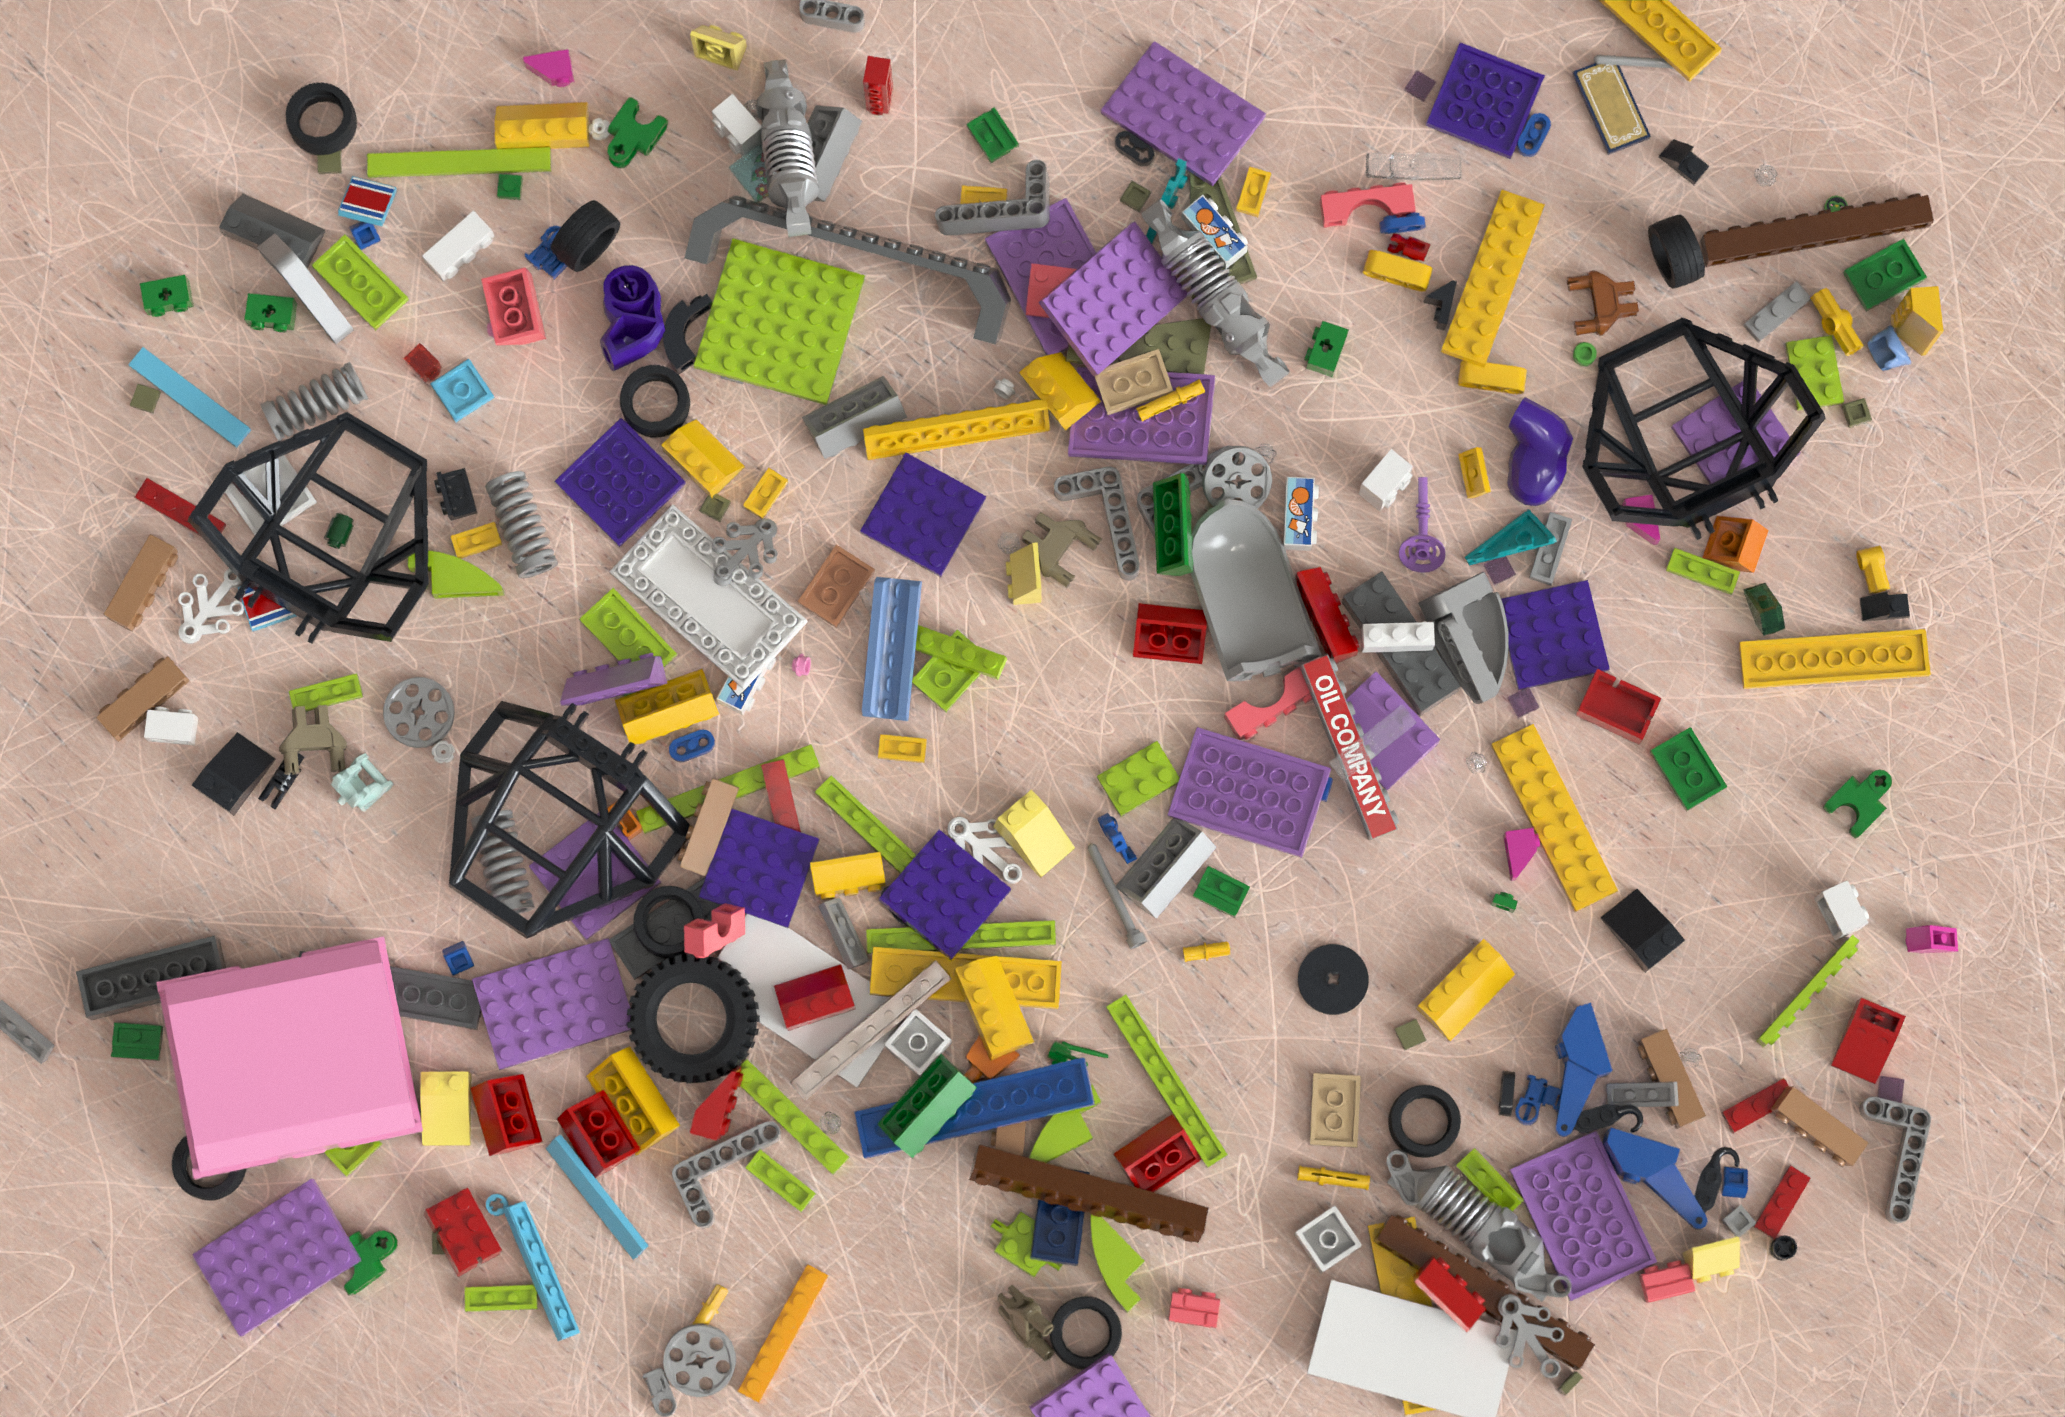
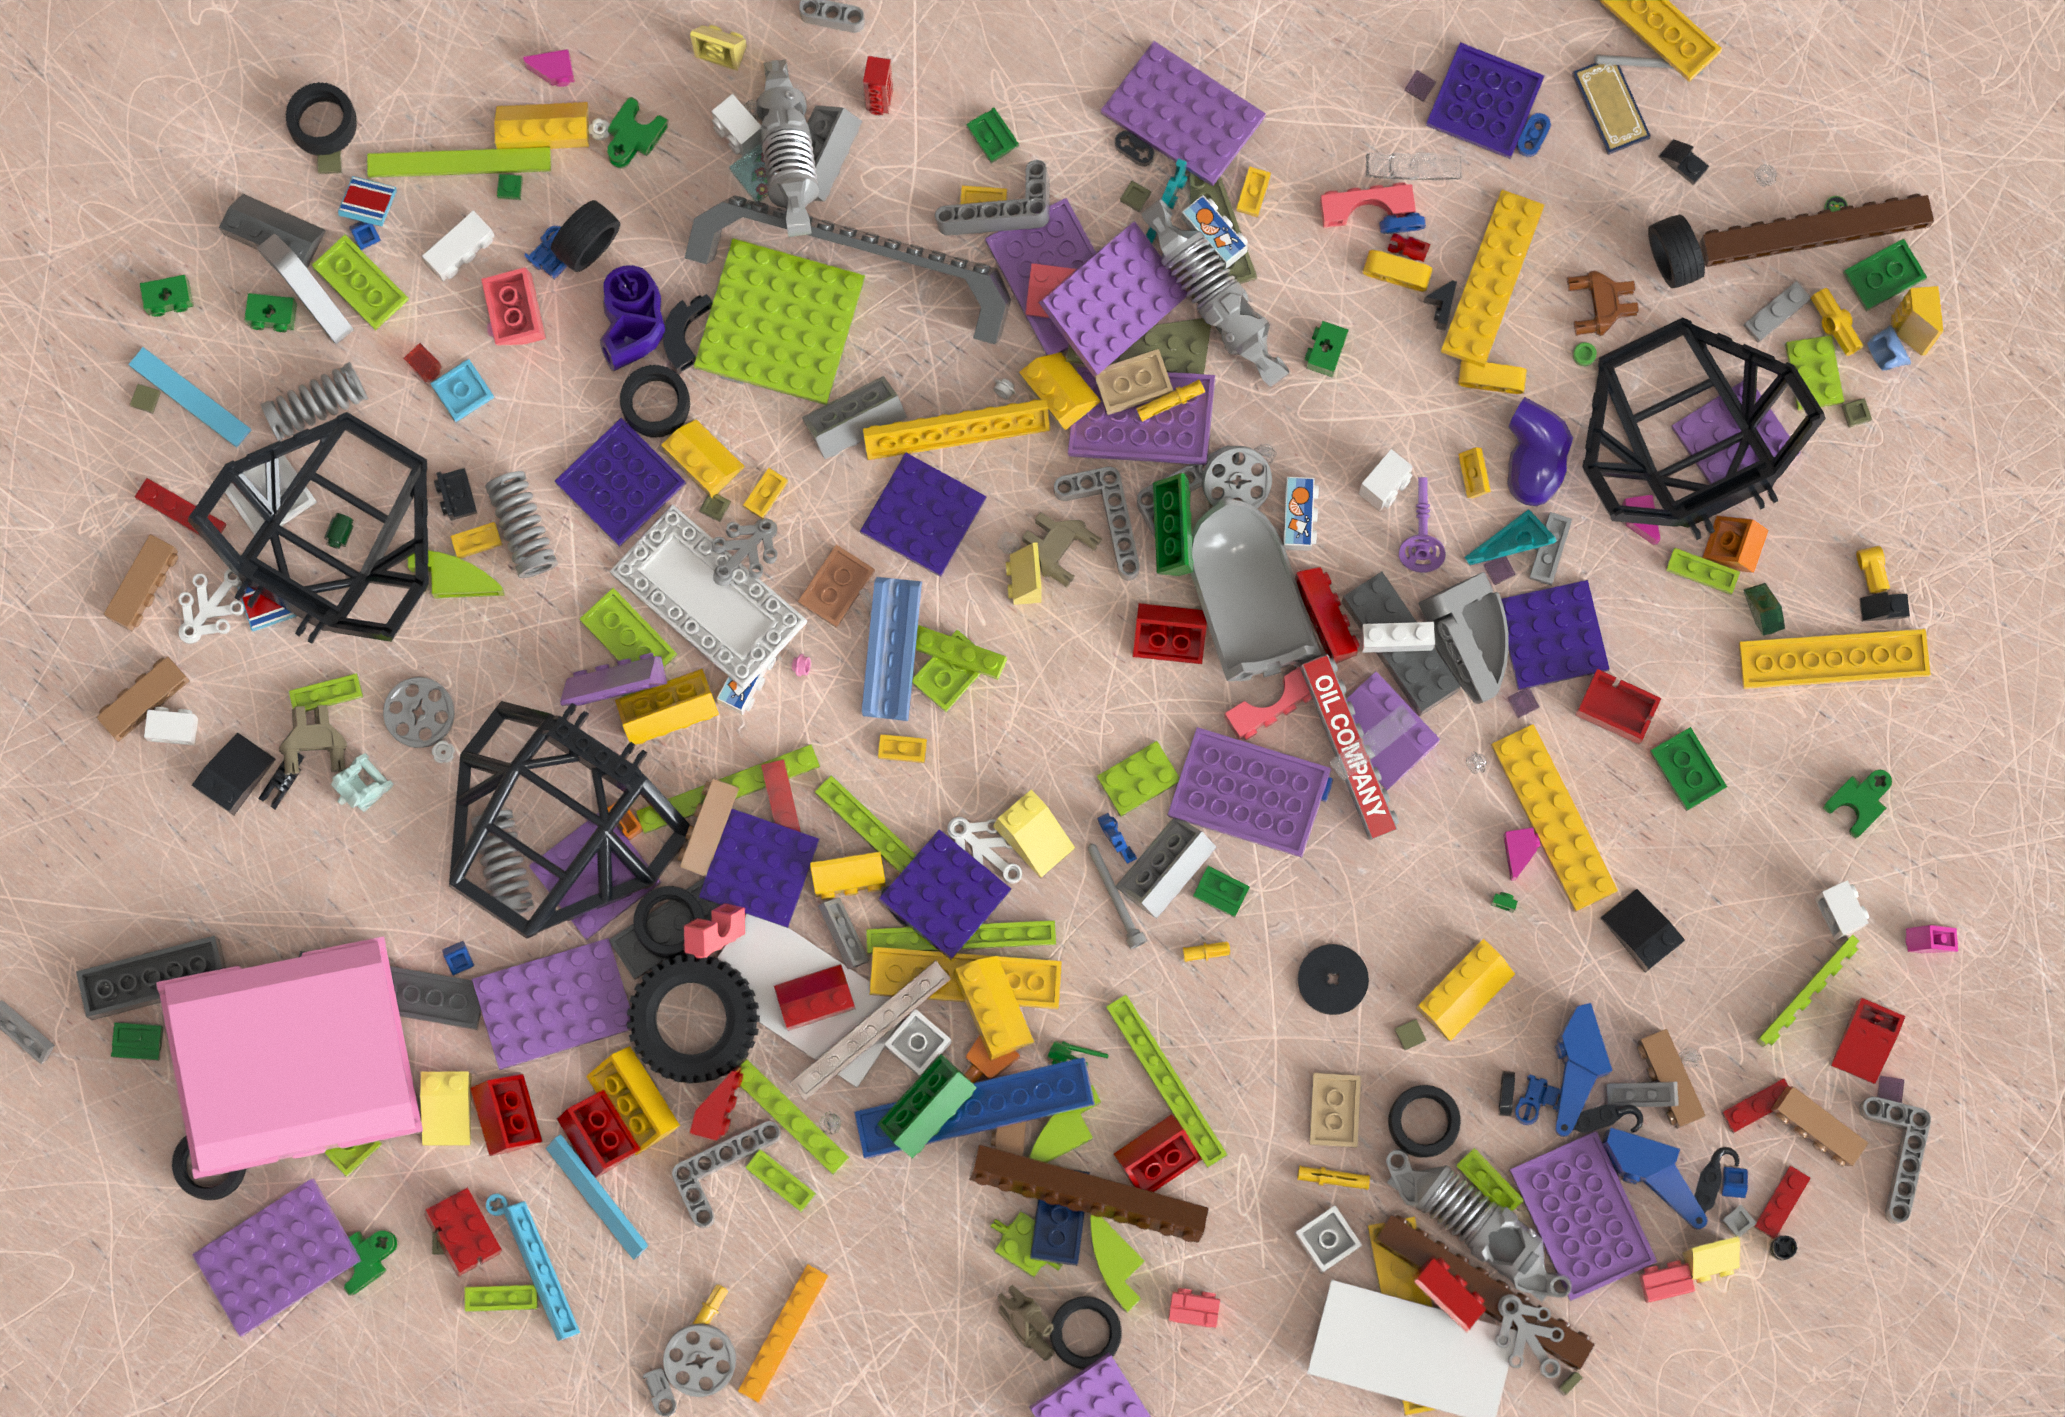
(691, 744): blue plate -> none

